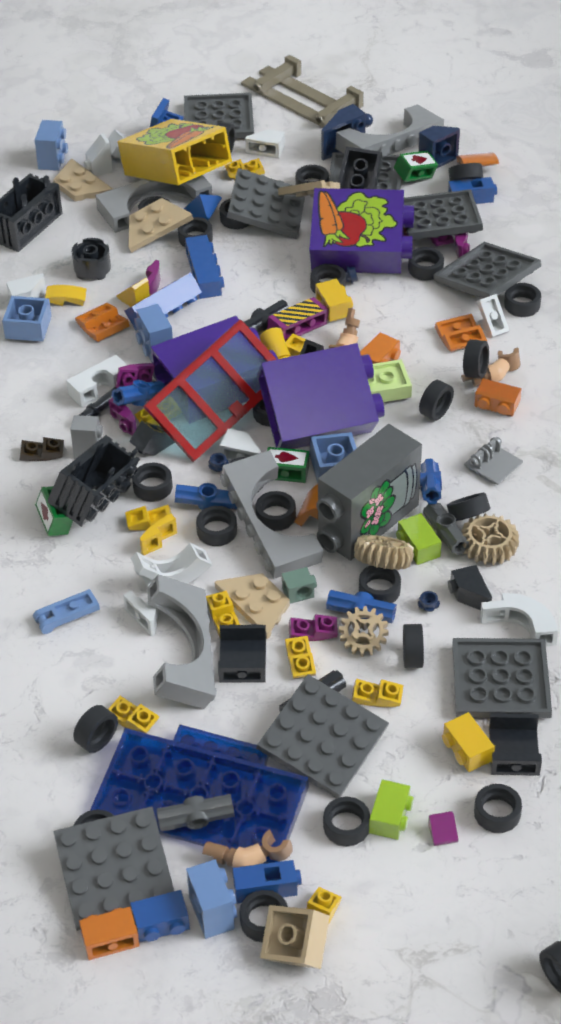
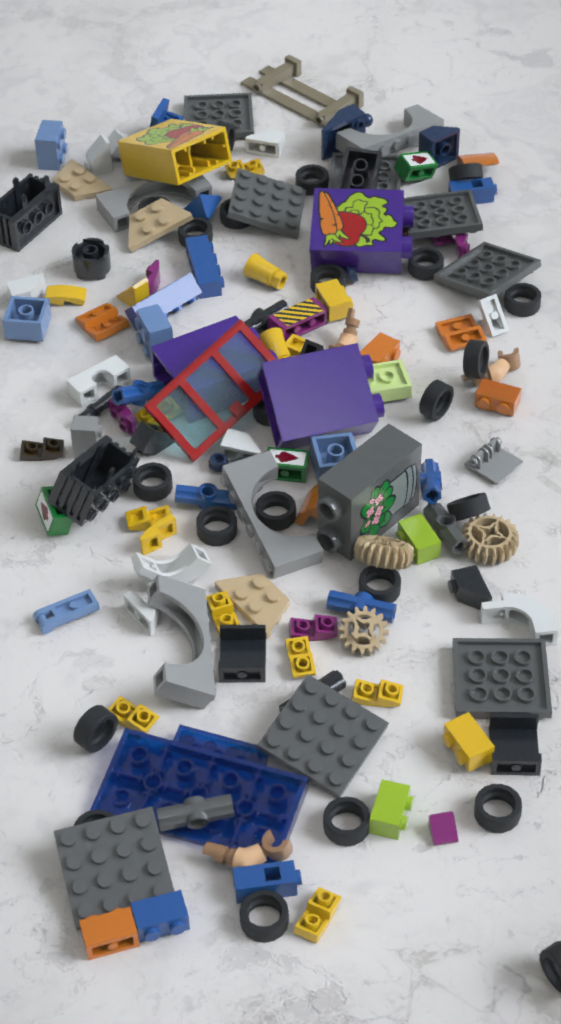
(132, 372): magenta slope -> none
(211, 898): medium blue brick -> none
(264, 272): none -> yellow plant
(295, 936): tan slope -> none
(298, 585): sand green brick -> none
(305, 189): tan wing -> none
(413, 646): black tyre -> none
(428, 601): dark blue plate -> none

